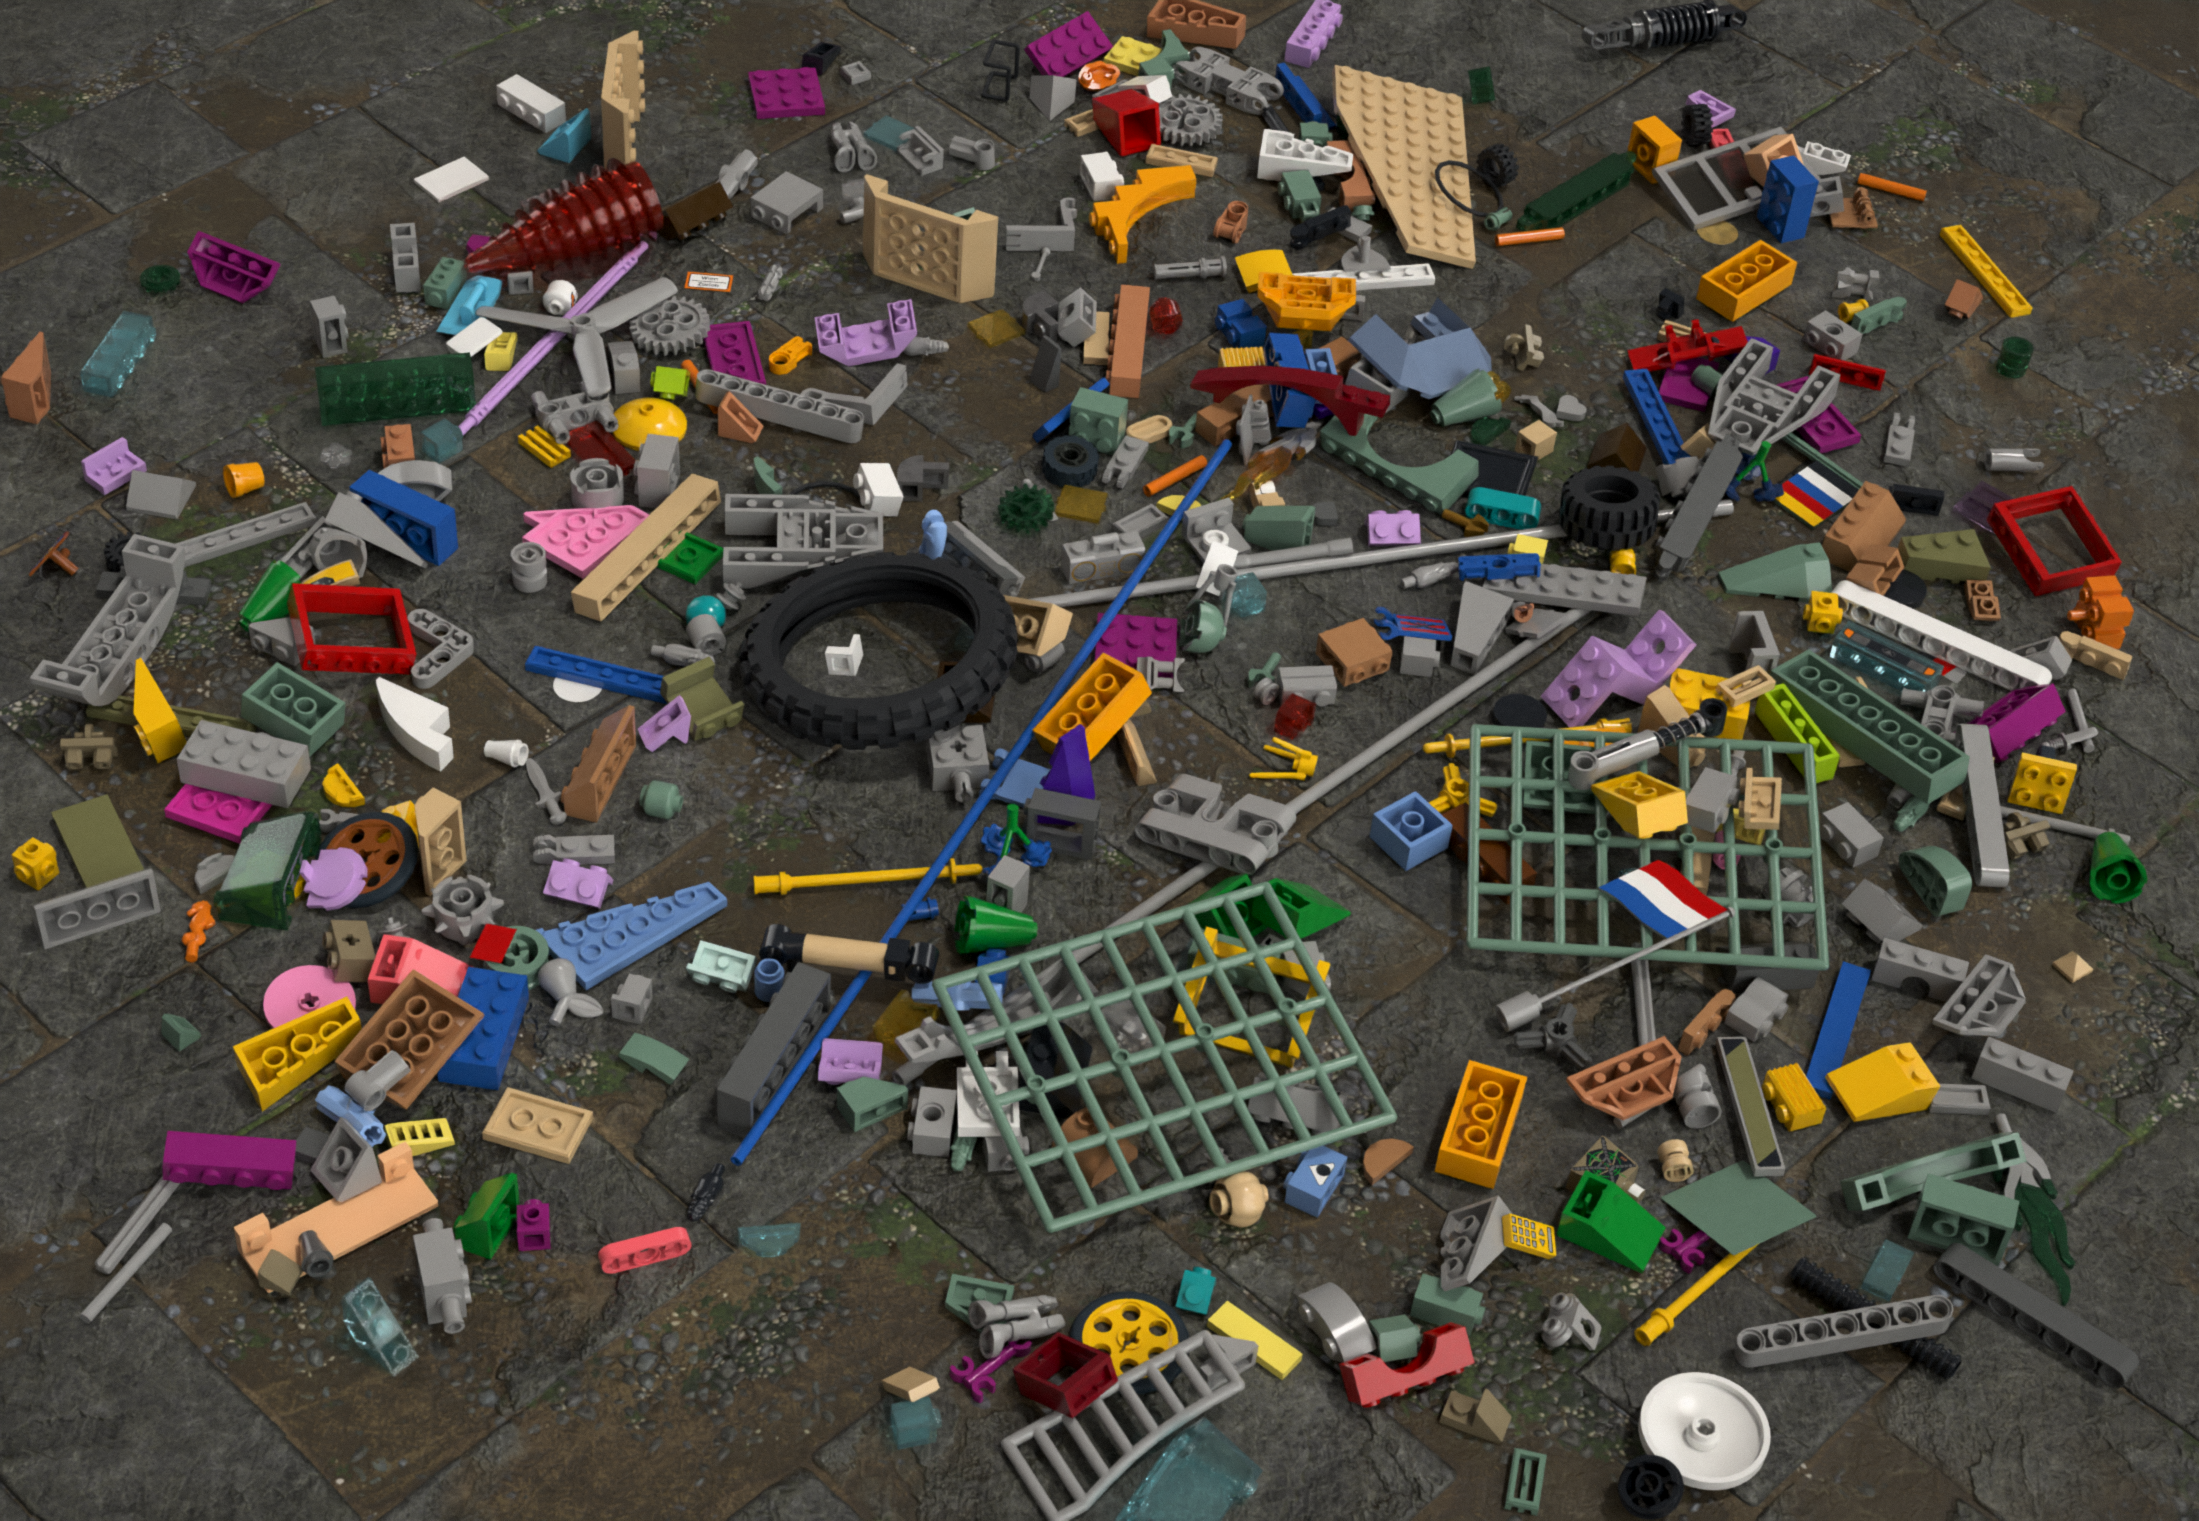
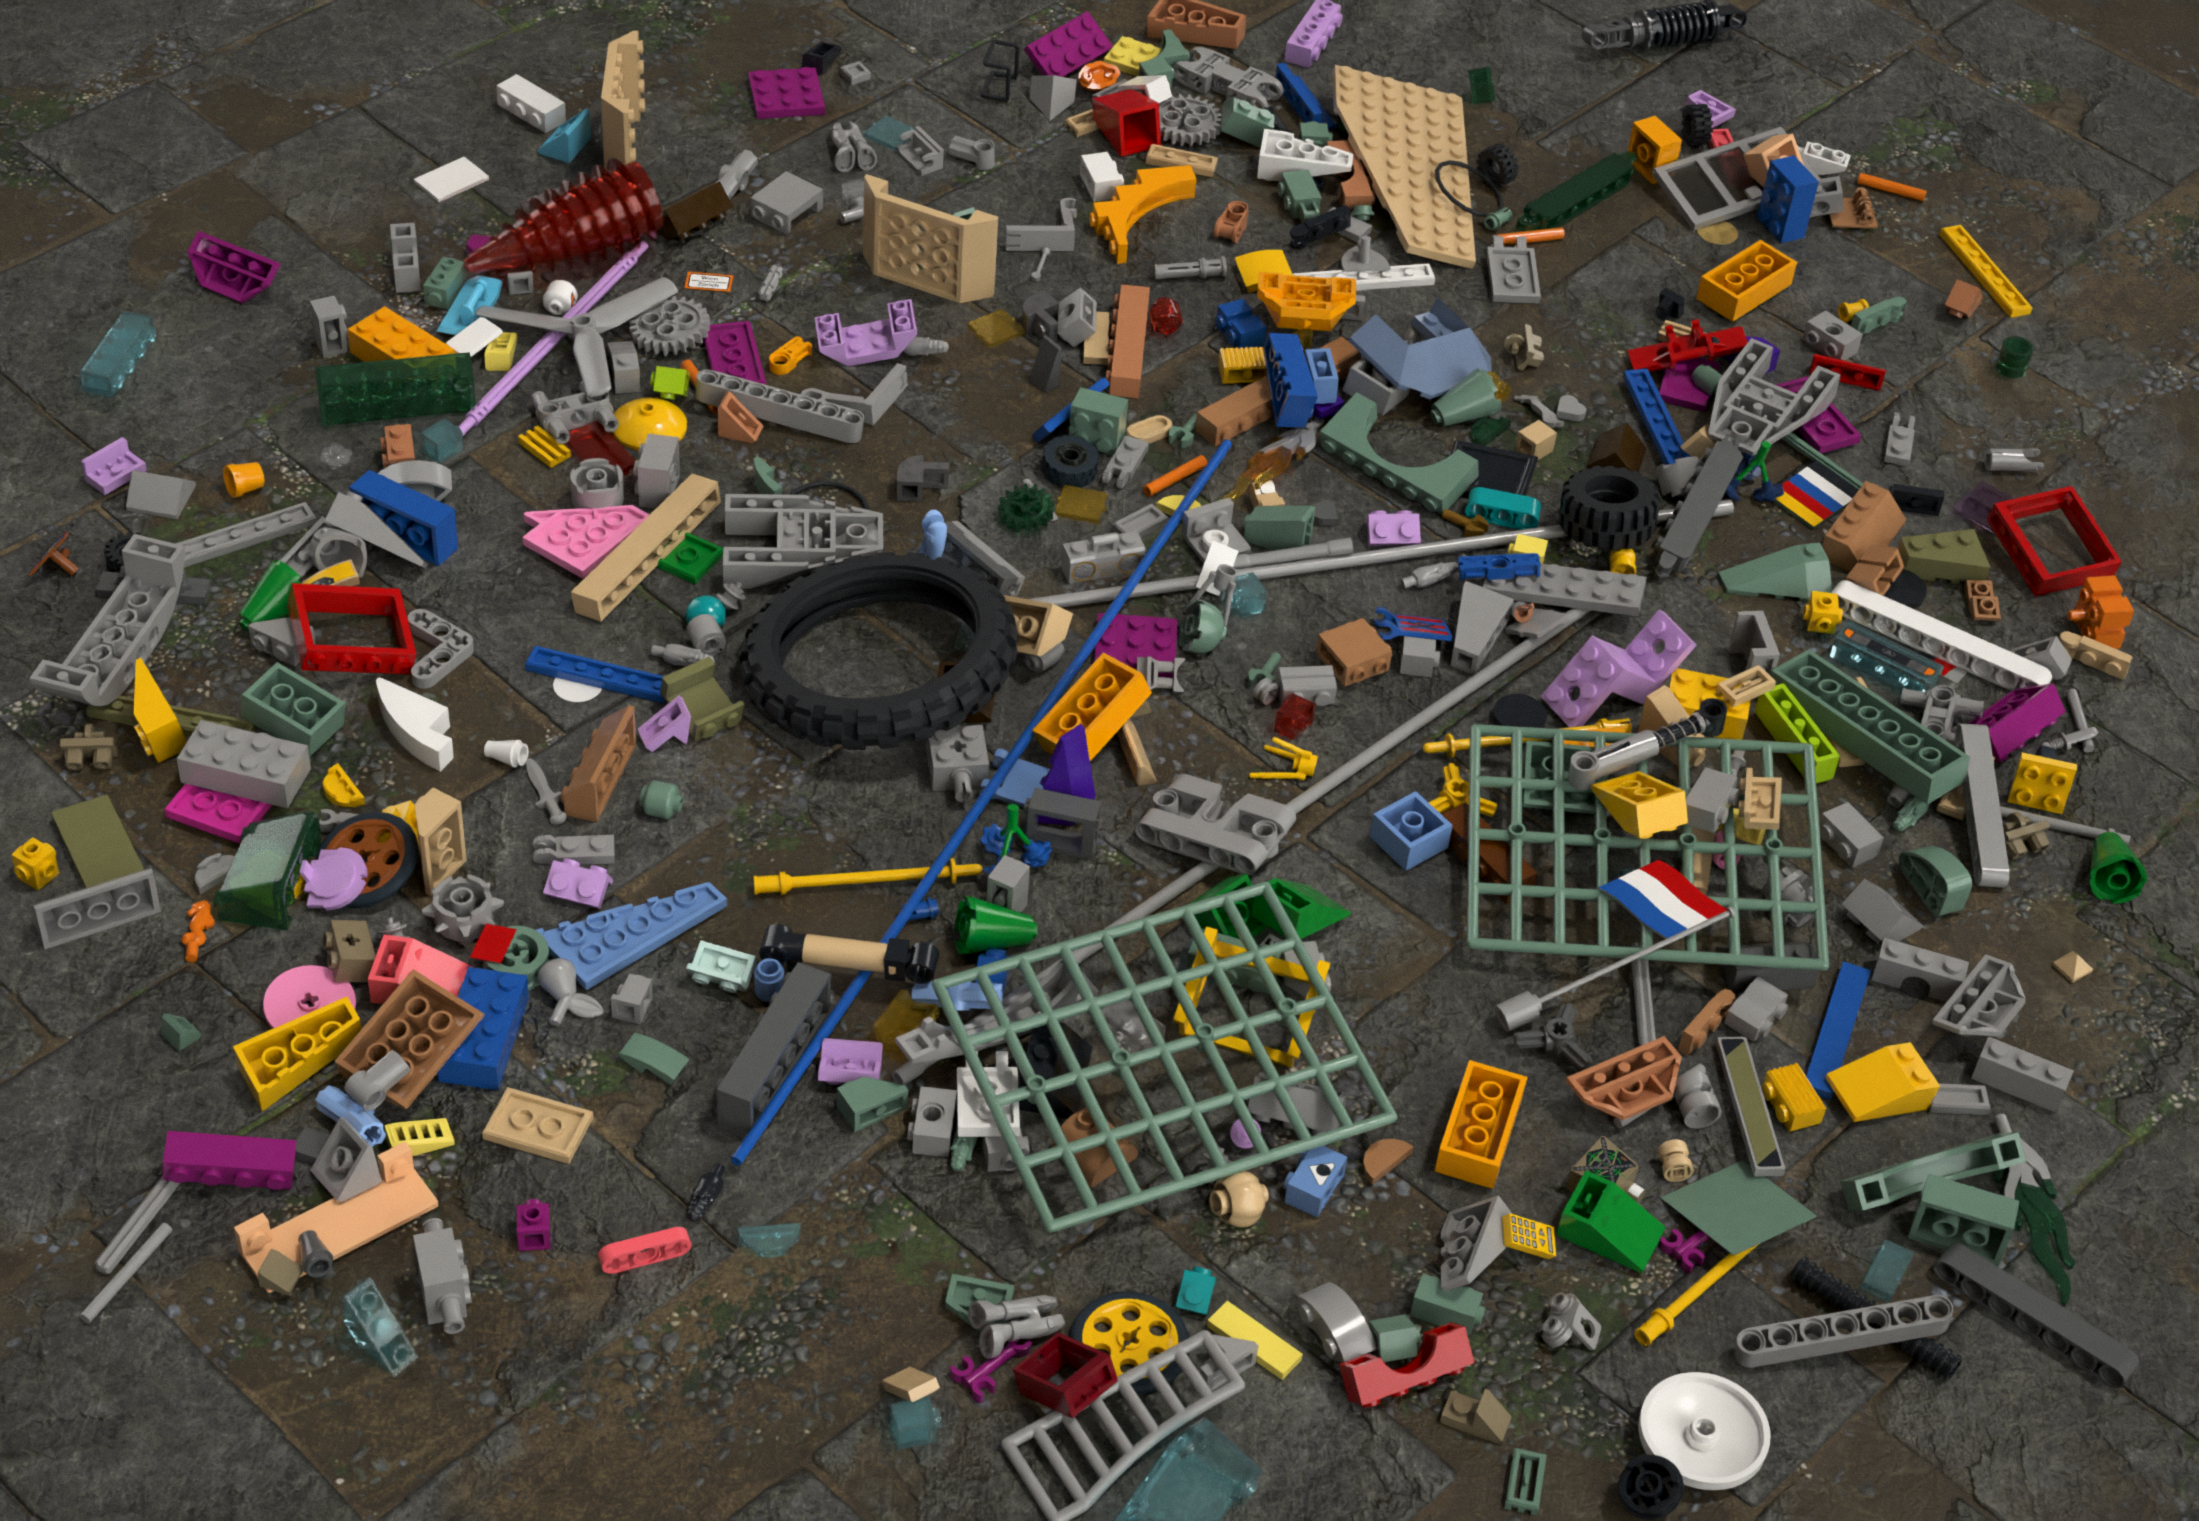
(29, 383): nougat slope -> none
(151, 278): clear green gear -> none
(391, 337): none -> light orange brick
(488, 1216): green slope -> none
(529, 567): light grey wheel -> none
(845, 659): white panel -> none
(878, 488): white brick -> none
(1240, 1136): none -> lavender wheel
(1245, 121): none -> sand green slope
(1253, 427): light grey hinge -> none
(1344, 401): dark red slope -> none
(1513, 272): none -> light grey tile
(1844, 284): light grey piece -> none

